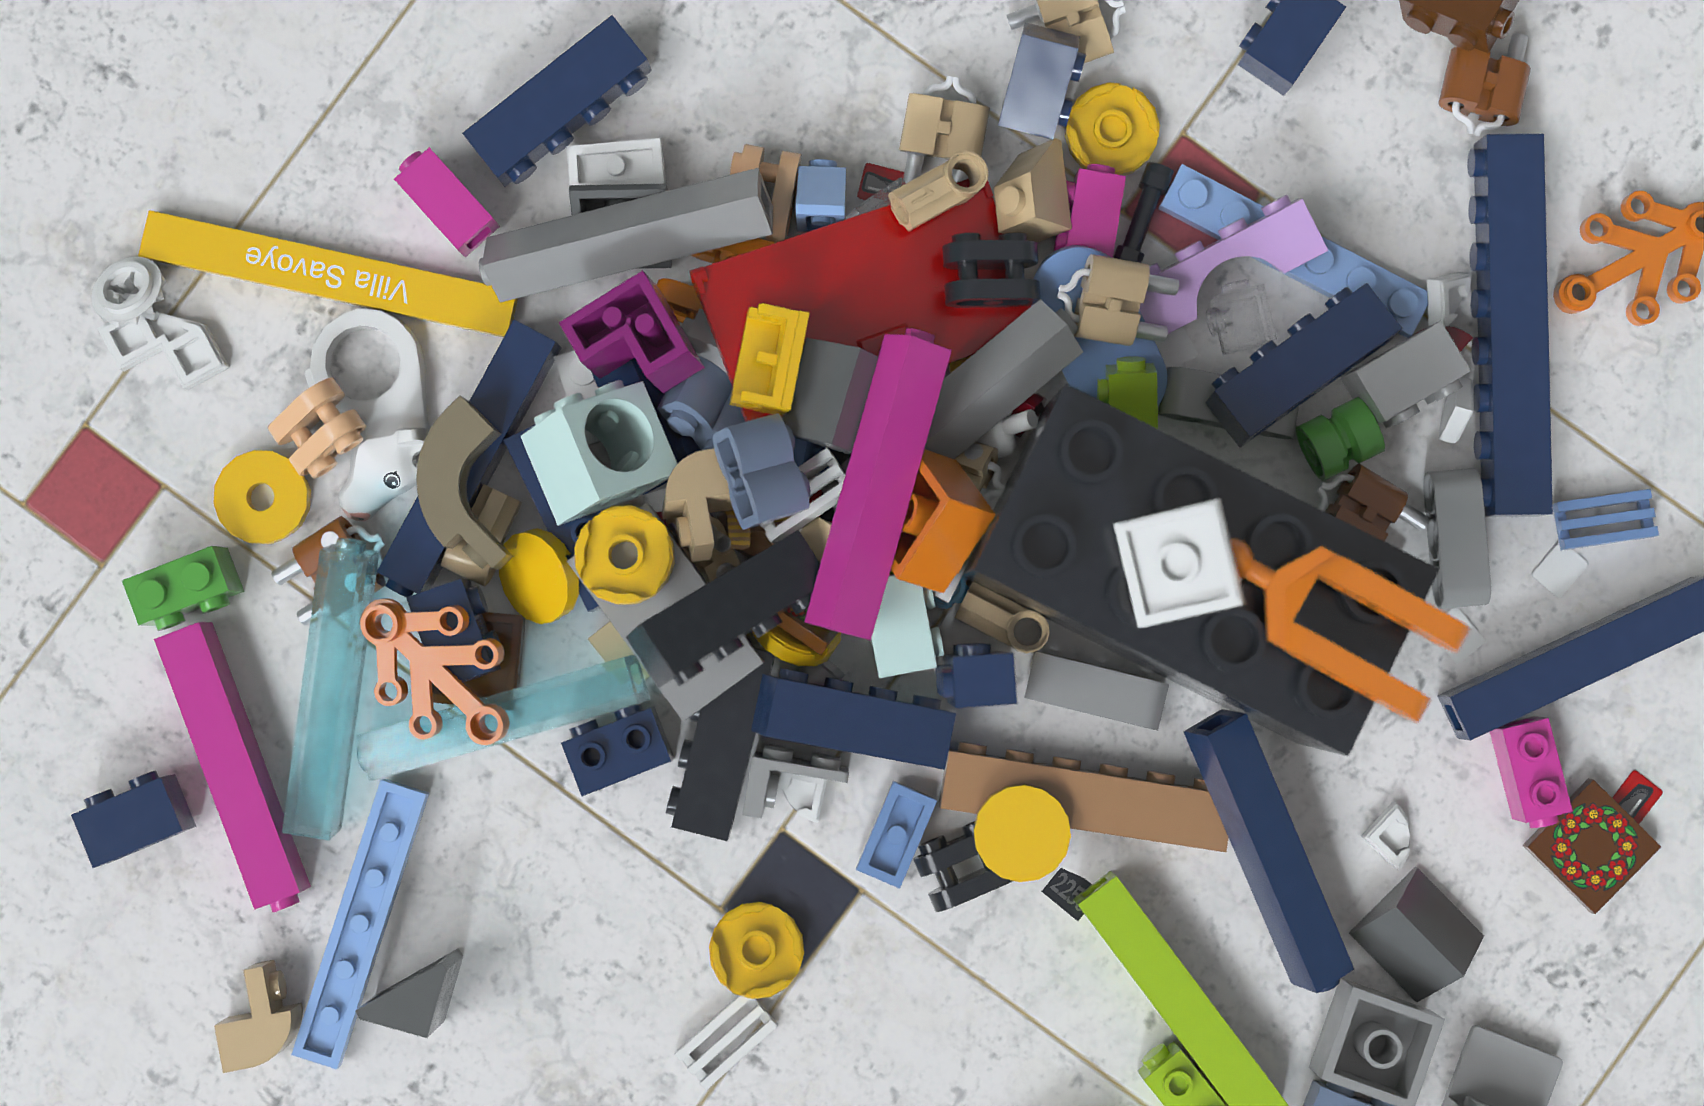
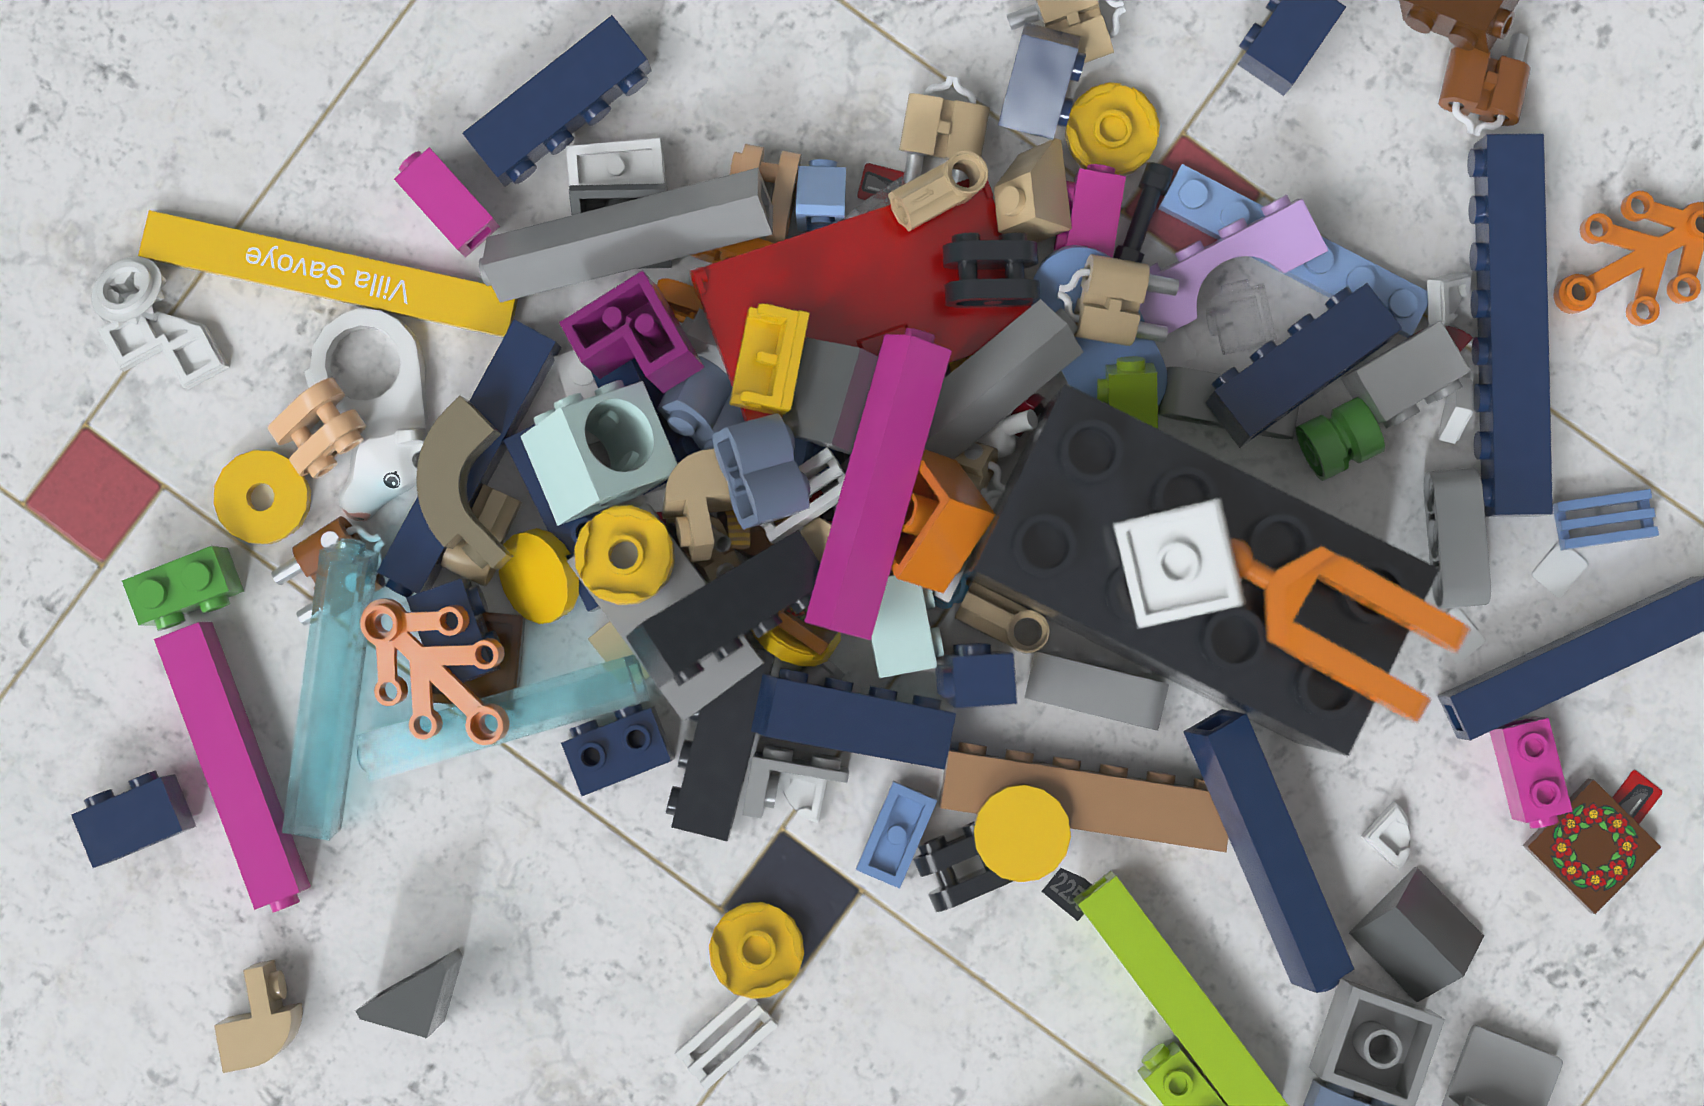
(360, 923): light blue plate -> none
(1369, 502): dark orange piece -> none

